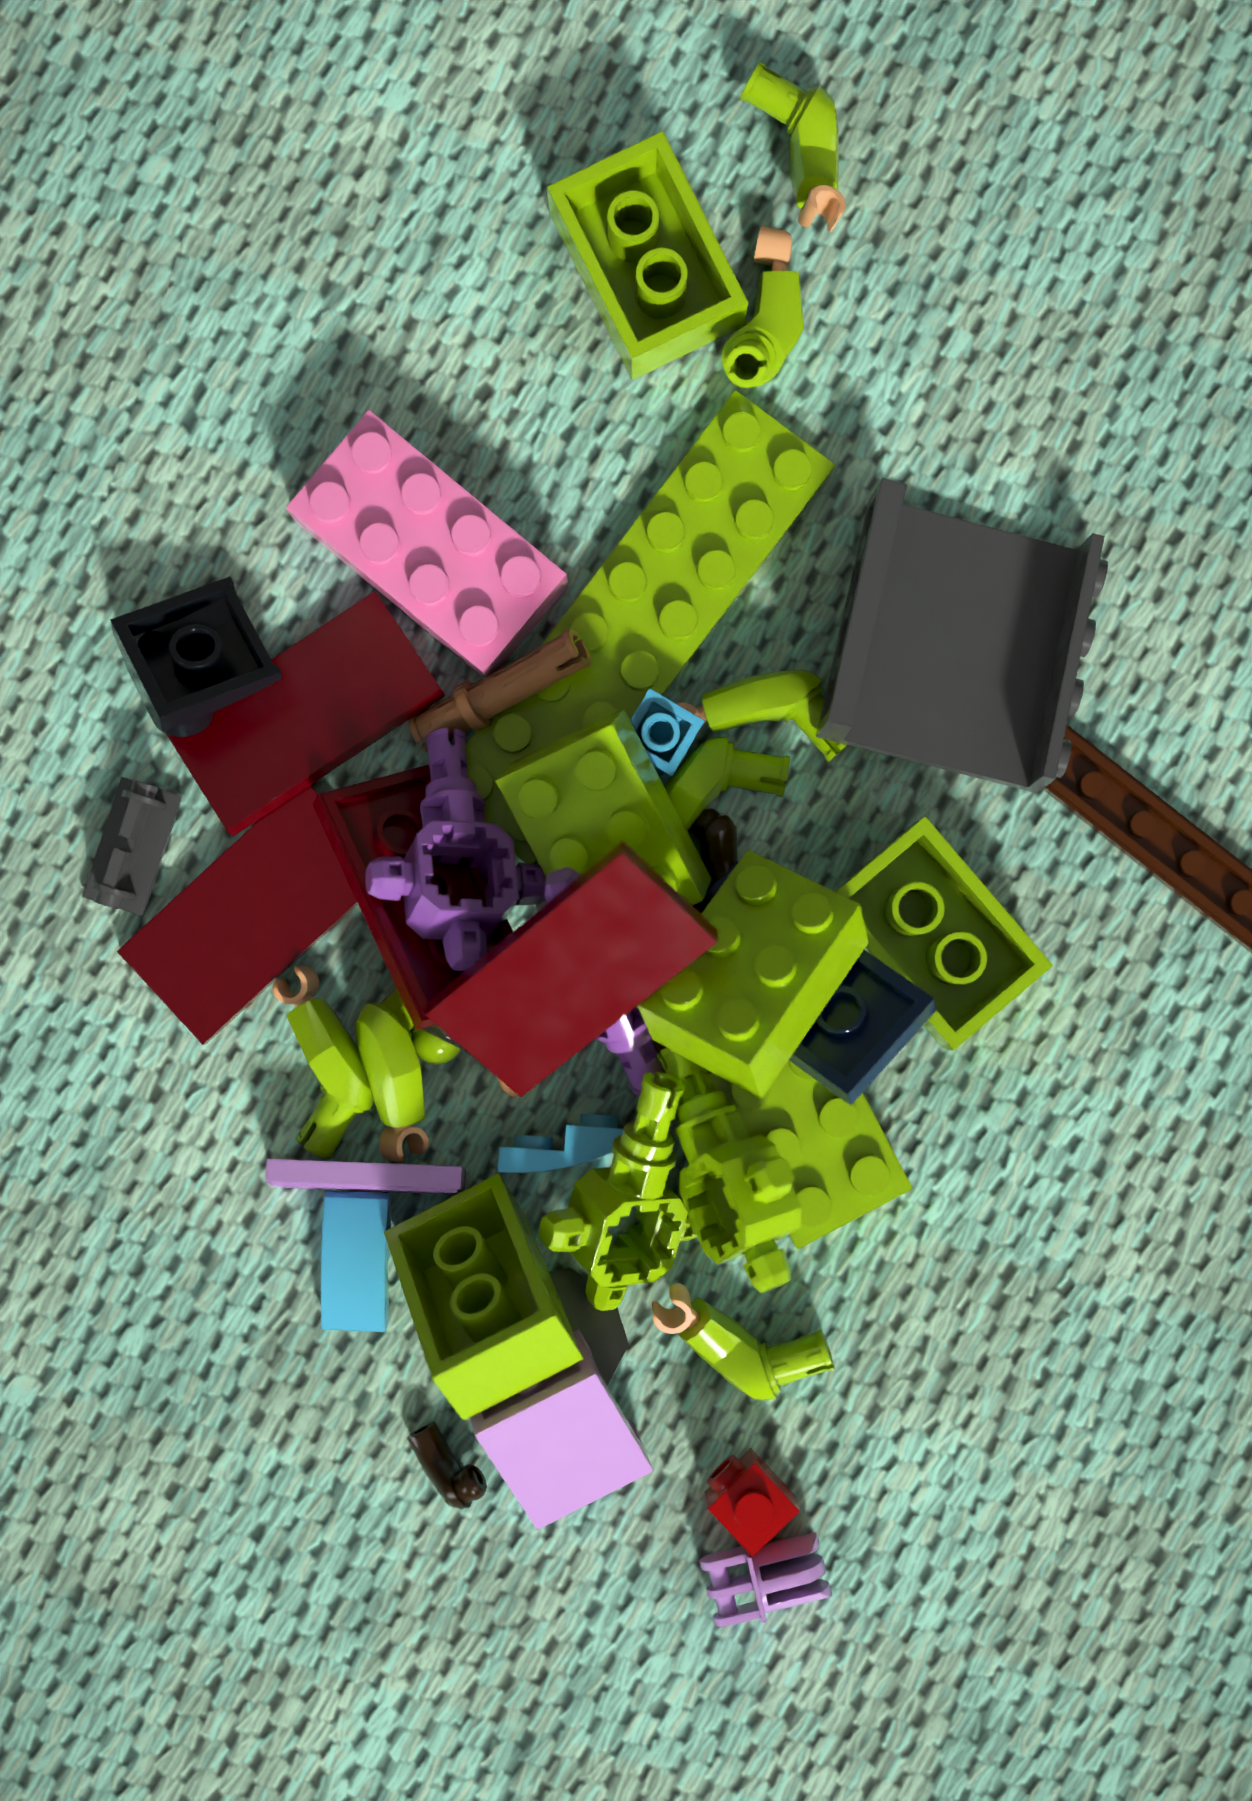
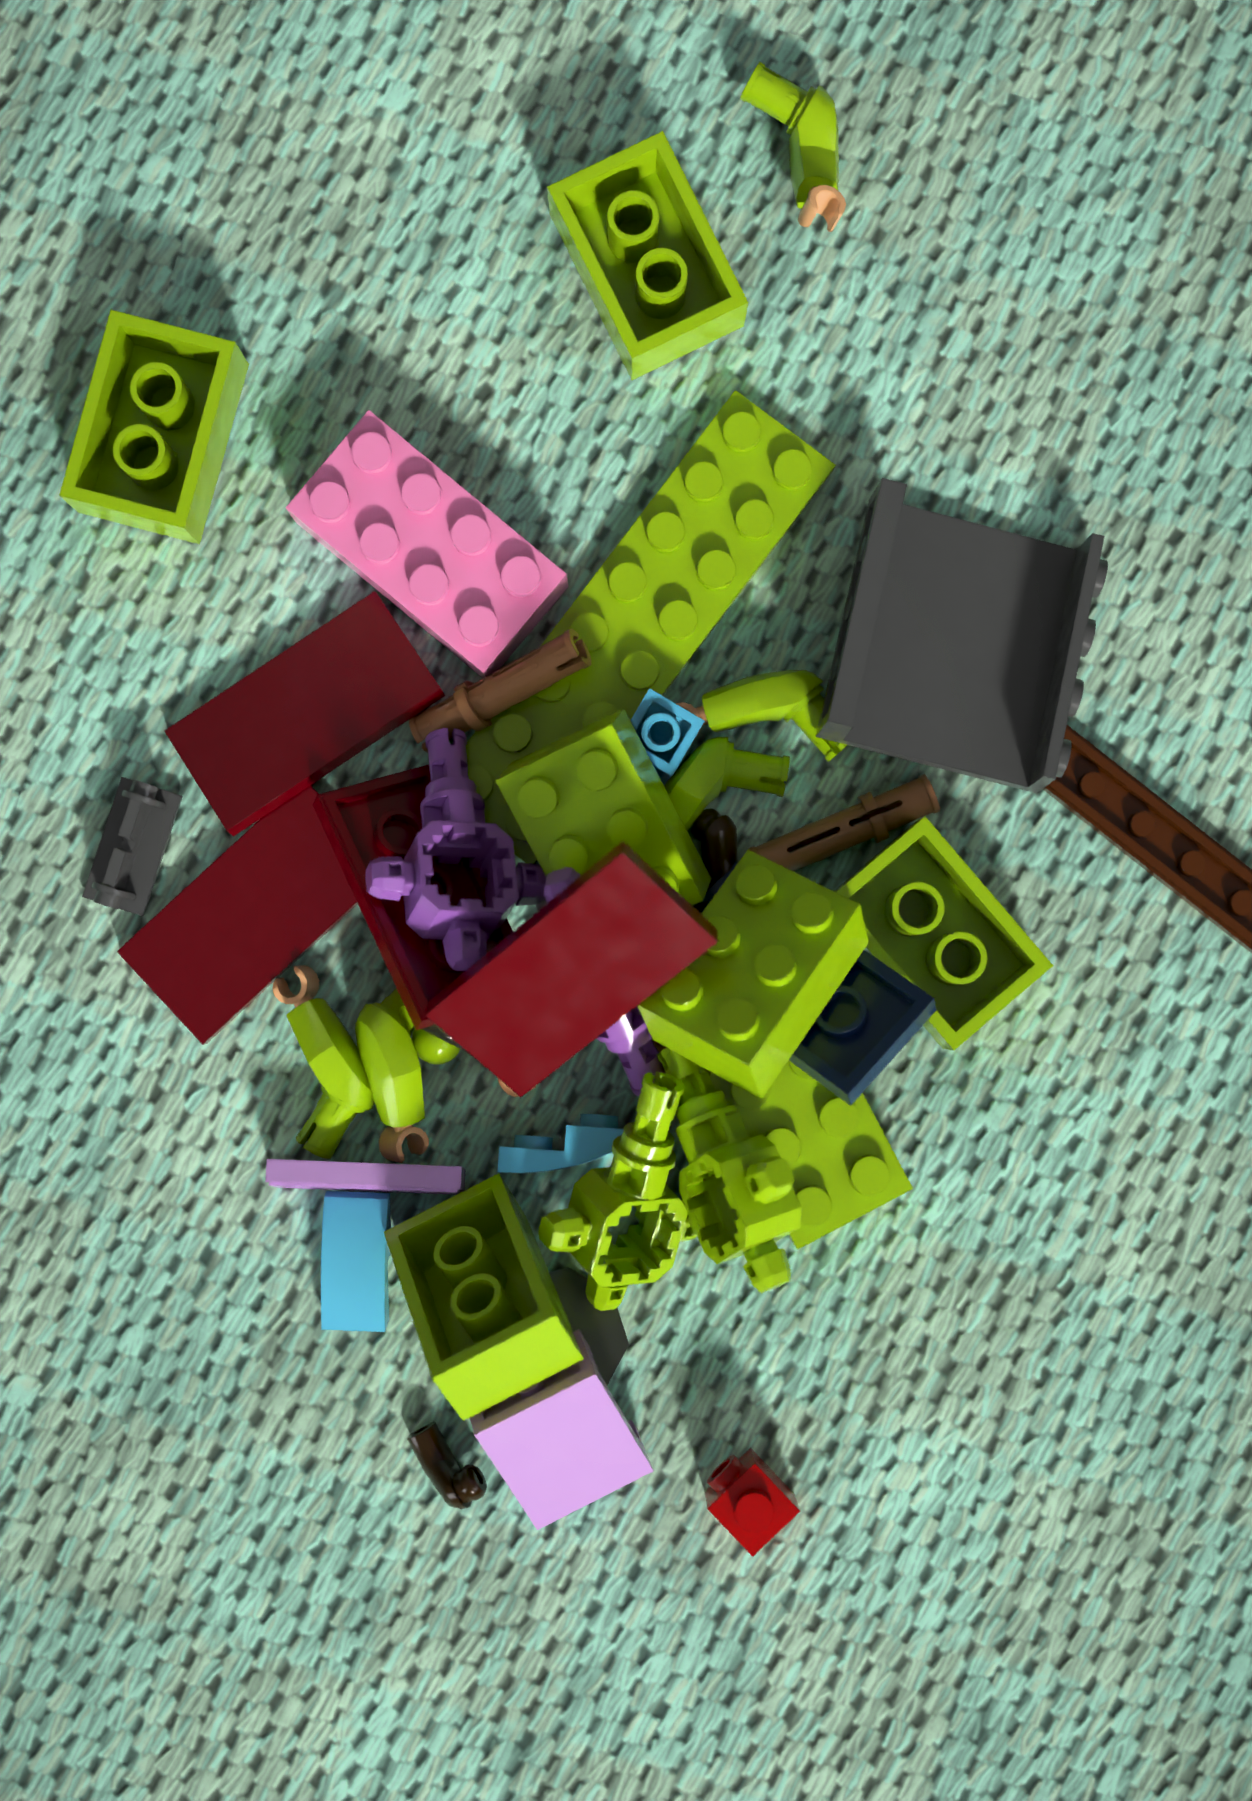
(154, 426): none -> lime brick
(193, 656): black slope -> none
(738, 1353): lime arm -> none
(765, 340): lime arm -> none
(780, 1575): lavender arm -> none
(910, 803): none -> medium nougat pin

